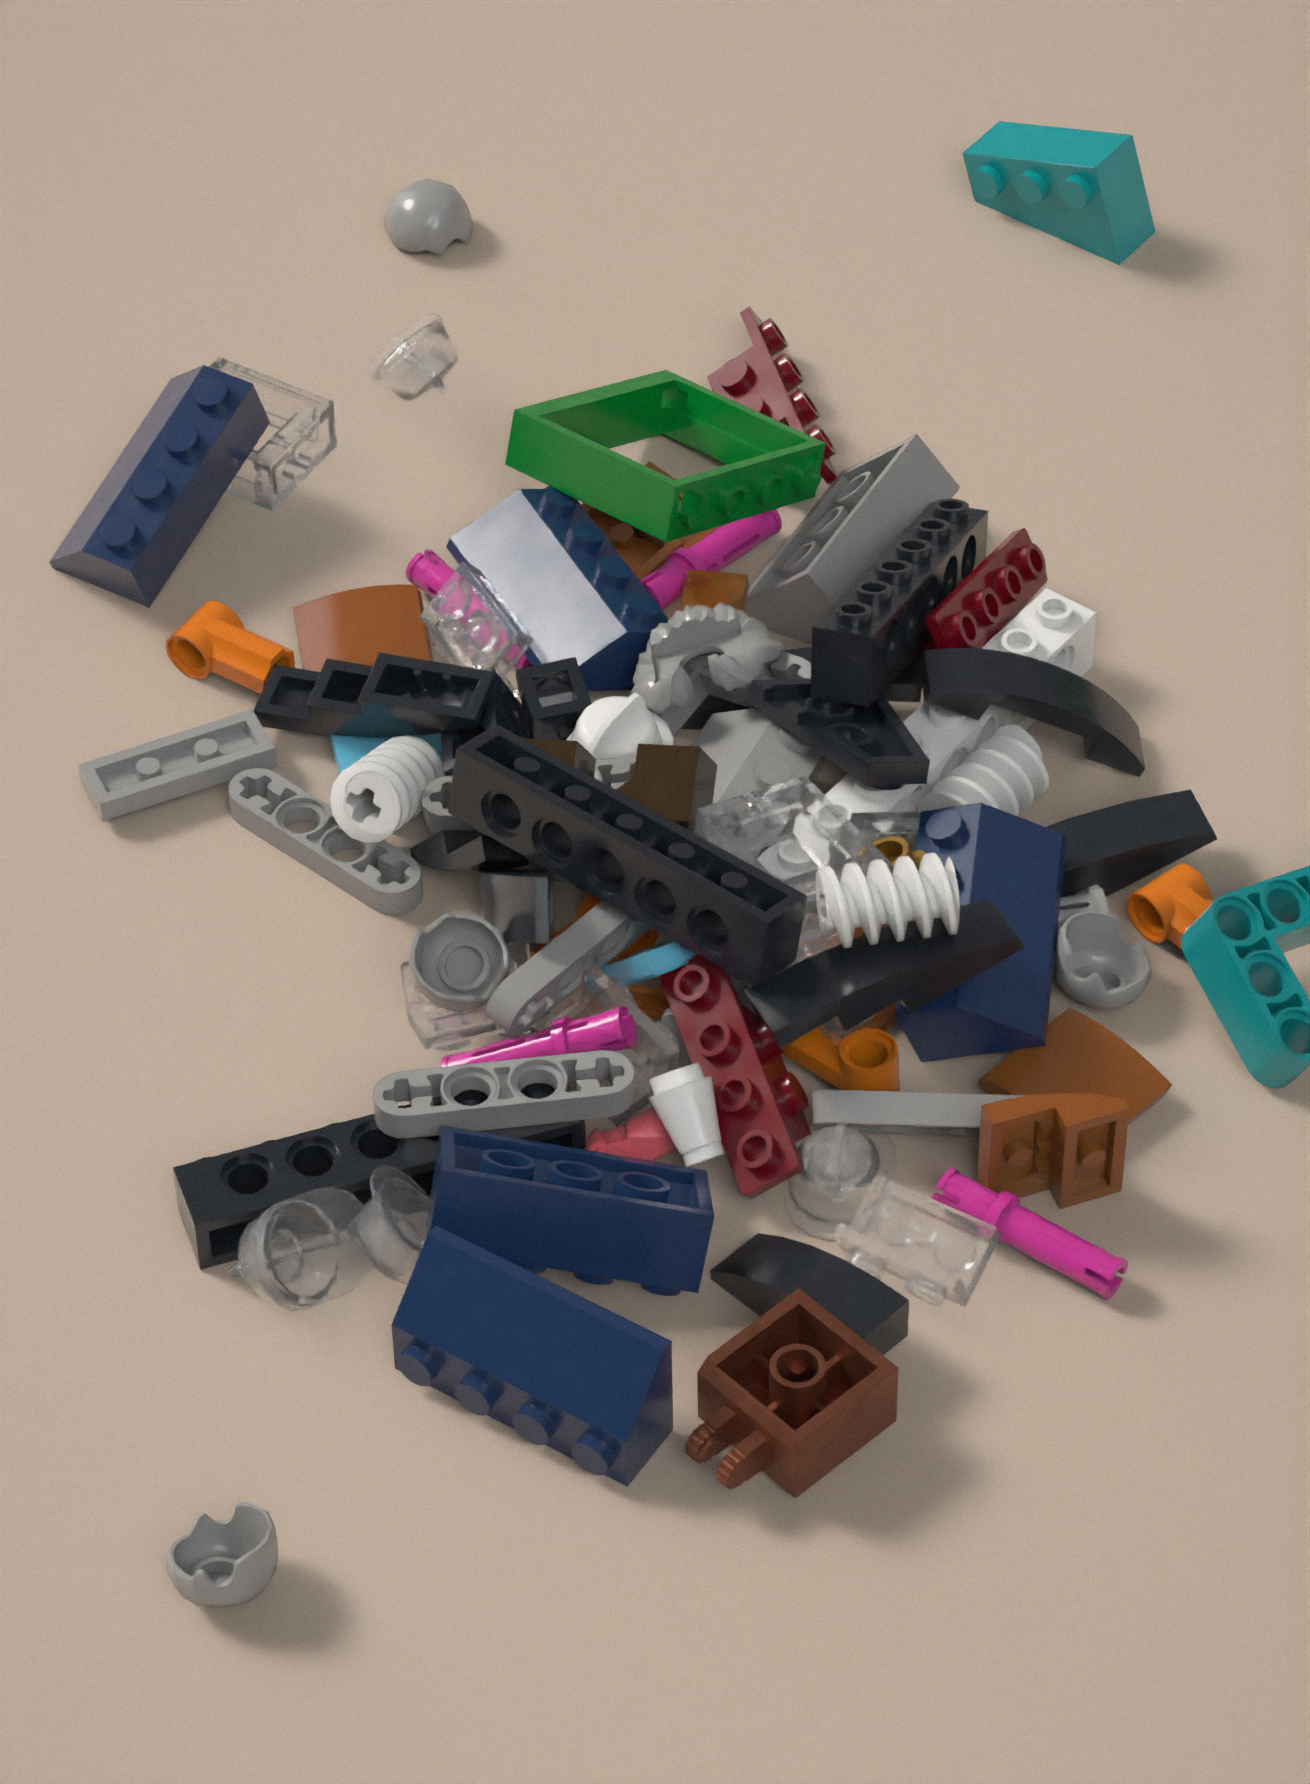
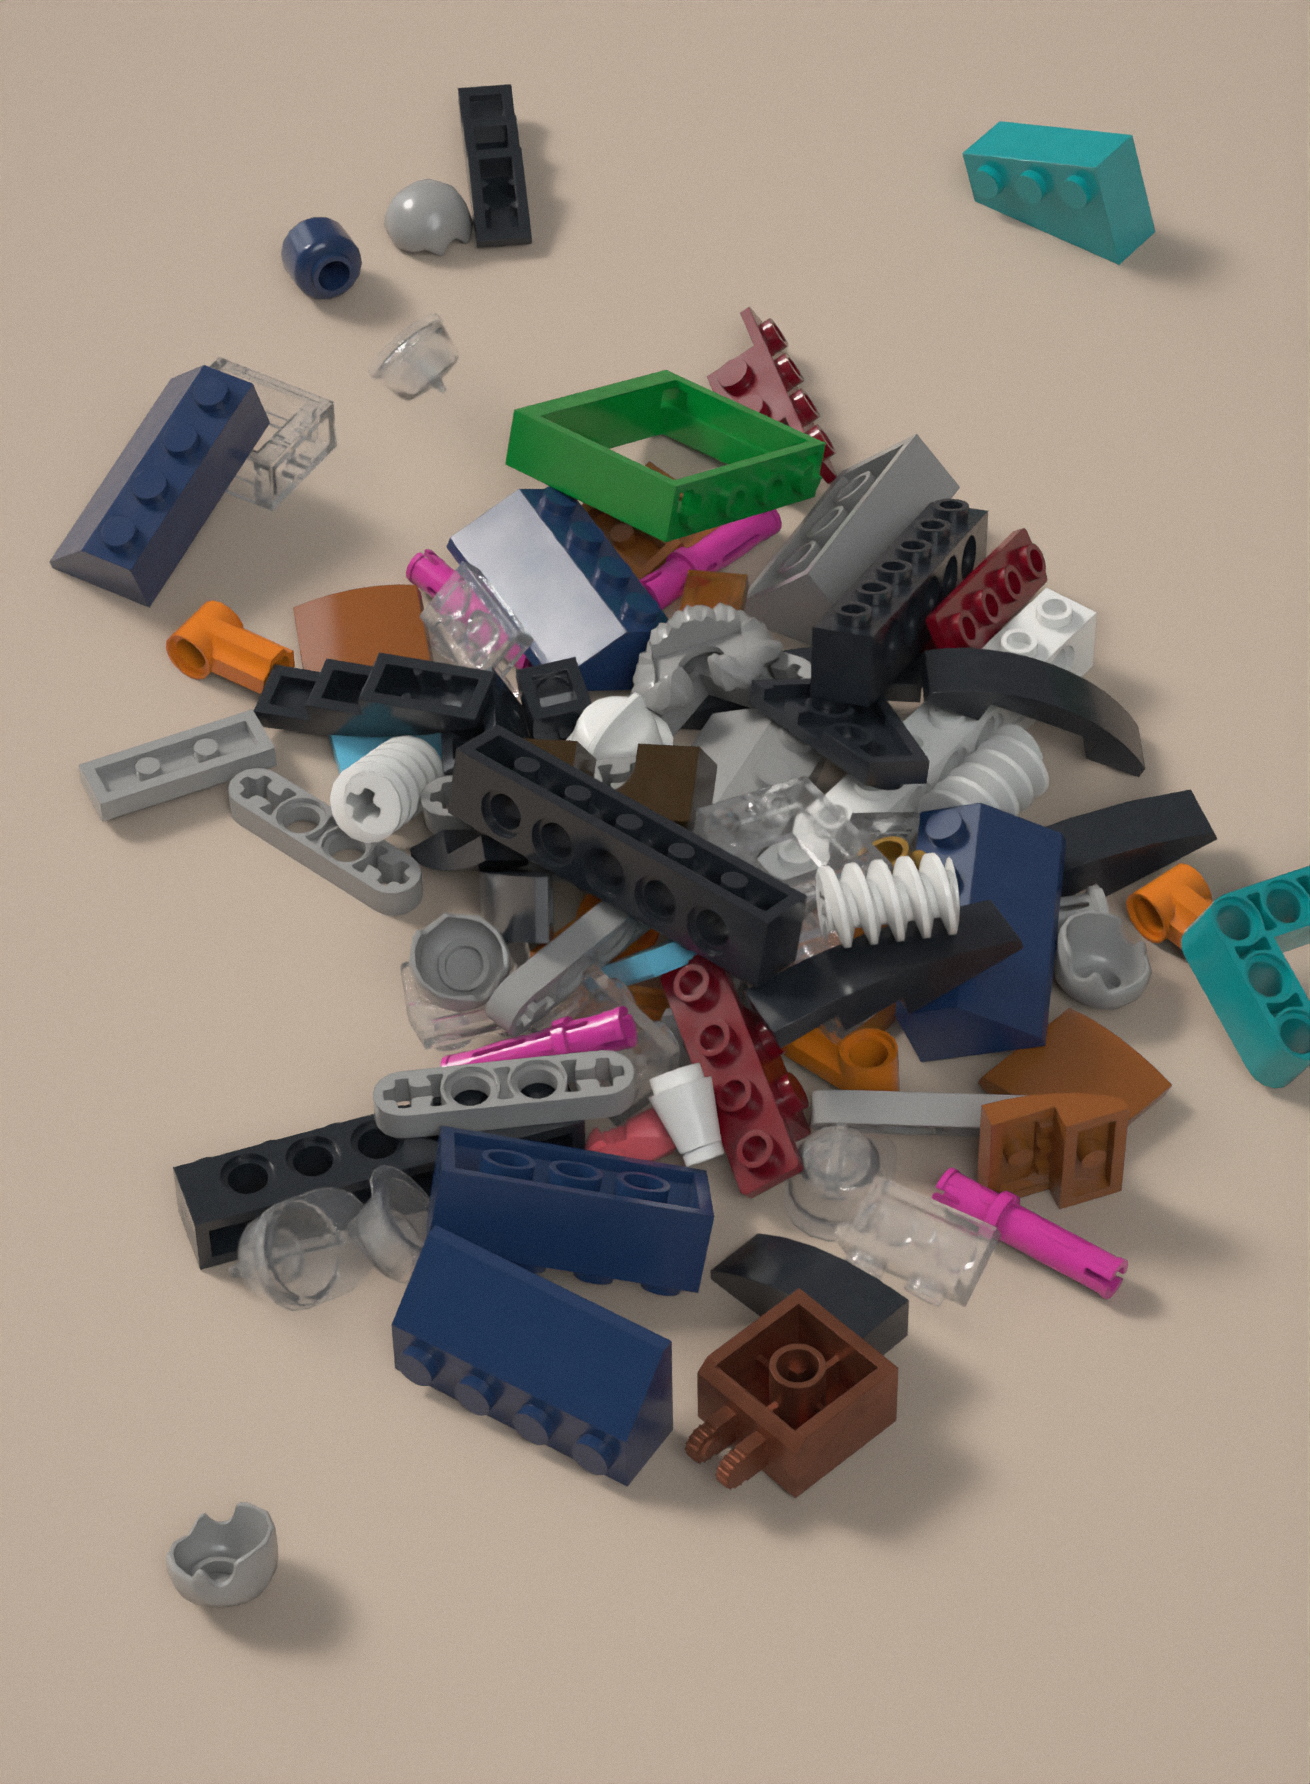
(321, 258): none -> dark blue head
(494, 166): none -> black slope

